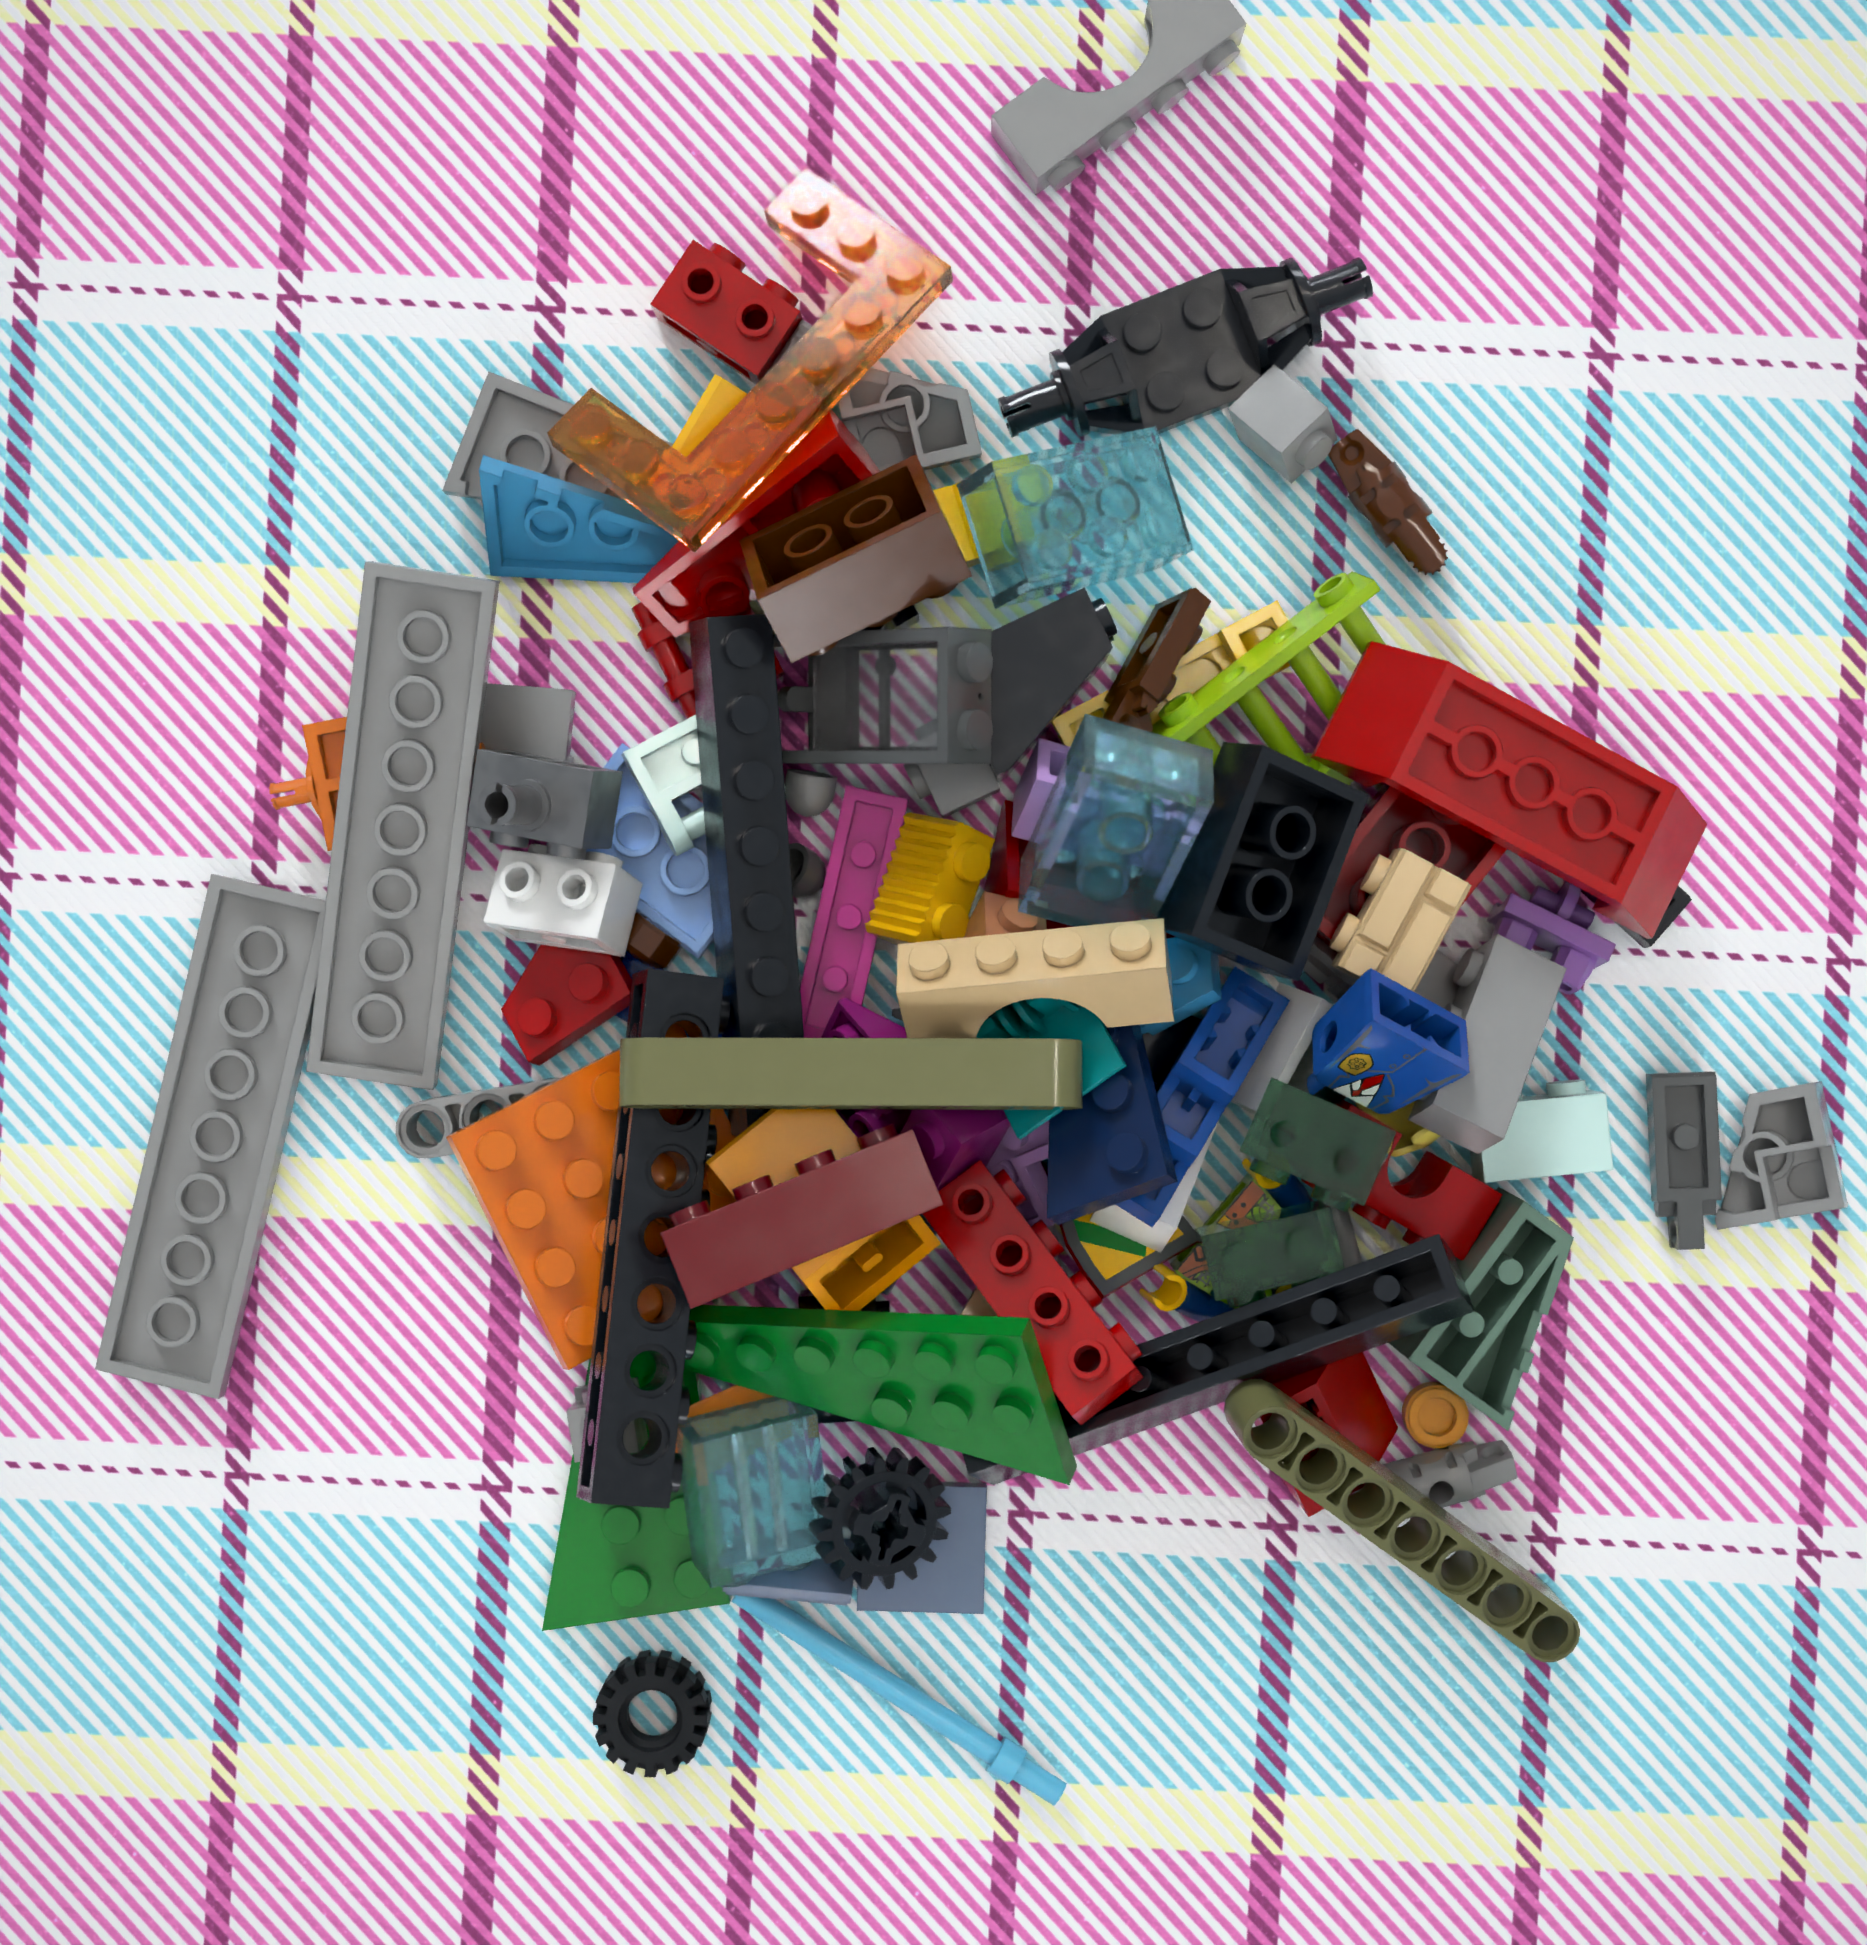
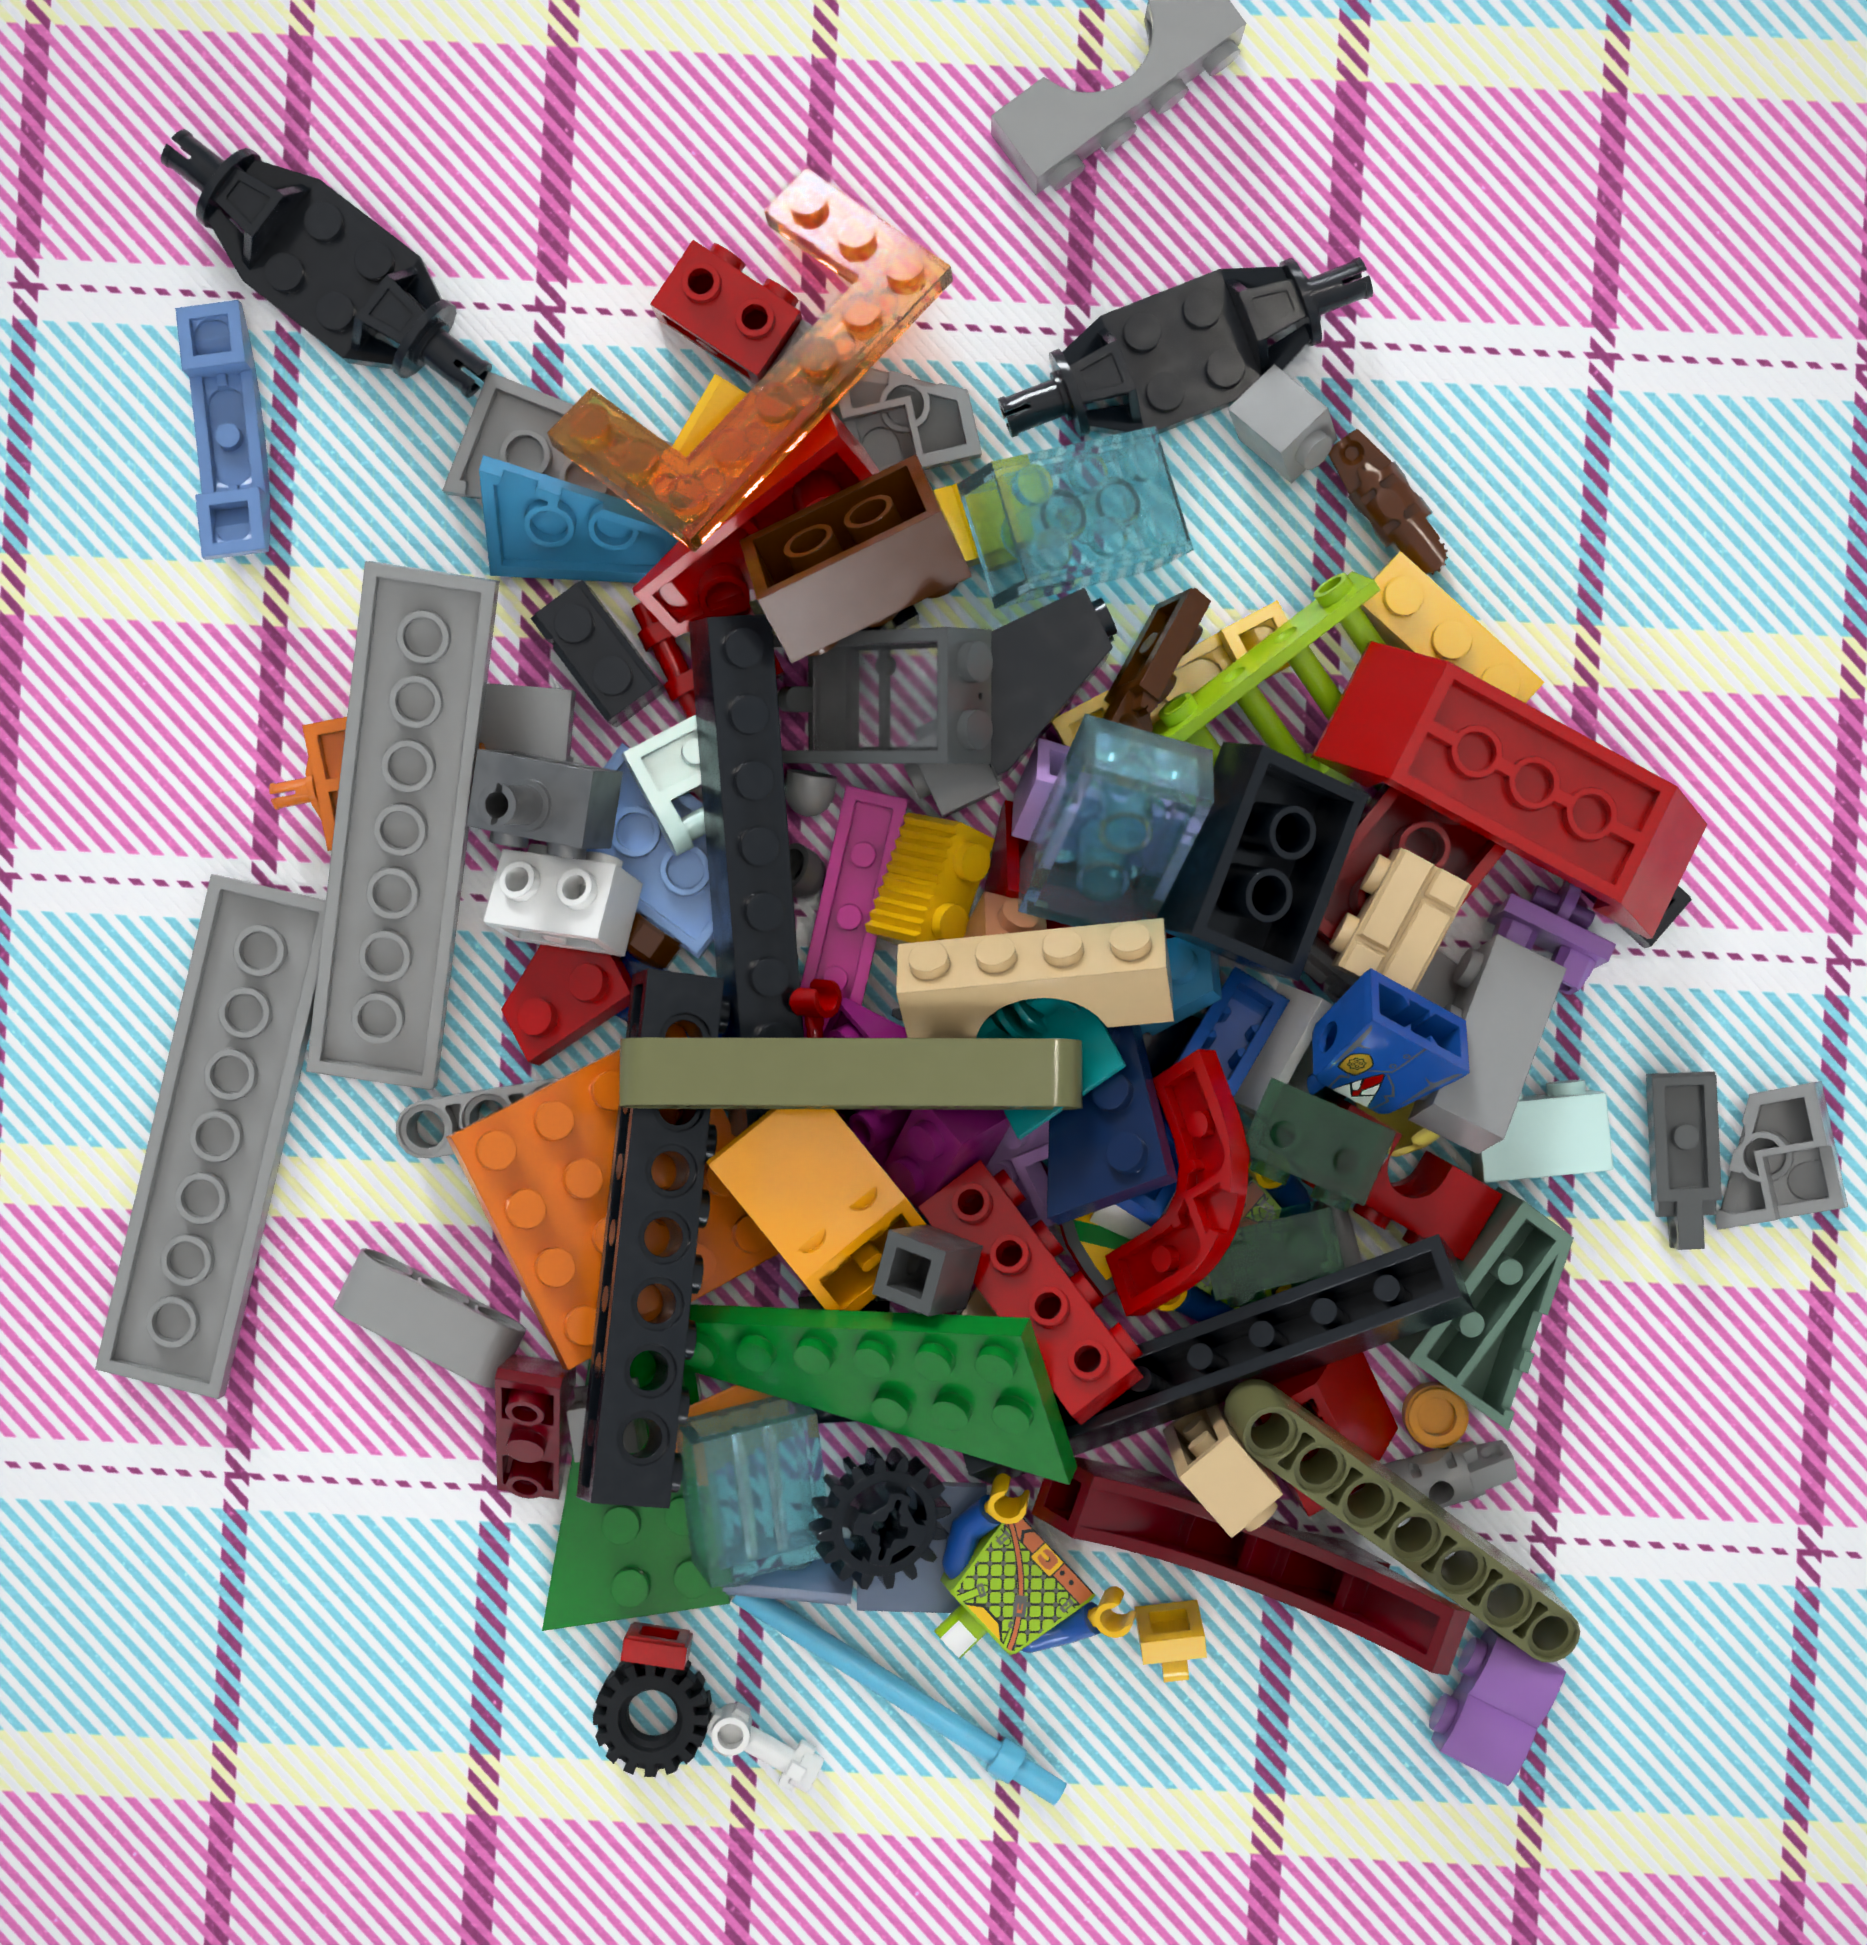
(228, 430): none -> medium blue slope
(326, 264): none -> black plate
(428, 1317): none -> light grey beam
(532, 1425): none -> dark red slope
(598, 654): none -> black brick
(657, 1645): none -> red tile
(734, 1733): none -> white bar
(800, 1218): dark red brick -> none
(815, 1004): none -> red hand
(927, 1269): none -> dark grey brick
(1017, 1583): none -> torso
(1171, 1636): none -> yellow tile
(1208, 1190): none -> red plate
(1221, 1471): none -> tan brick
(1300, 1568): none -> dark red arch
(1424, 619): none -> yellow arch
(1495, 1706): none -> medium lavender brick

